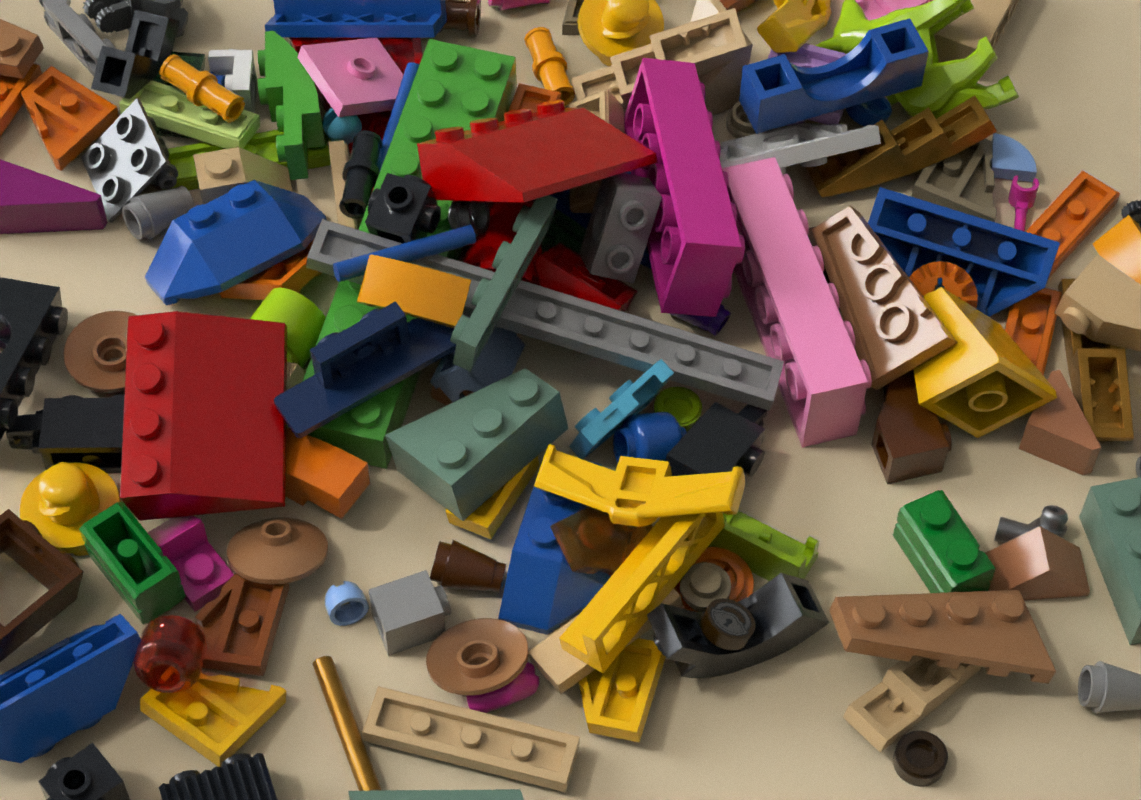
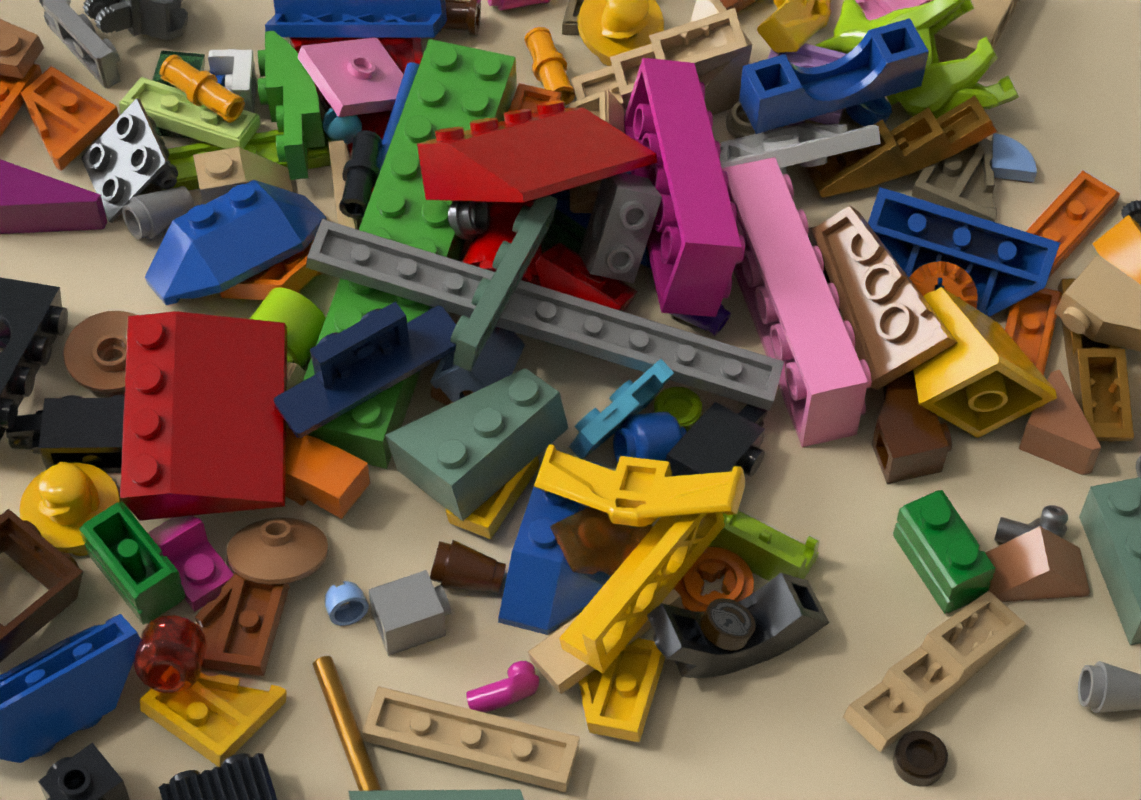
(146, 49): black slope -> none
(403, 209): black brick -> none
(408, 251): blue bar -> none
(415, 288): light orange slope -> none
(477, 656): medium nougat dish -> none
(704, 584): dark tan plate -> none
(948, 628): medium nougat wing -> none
(1022, 200): dark pink hand -> none

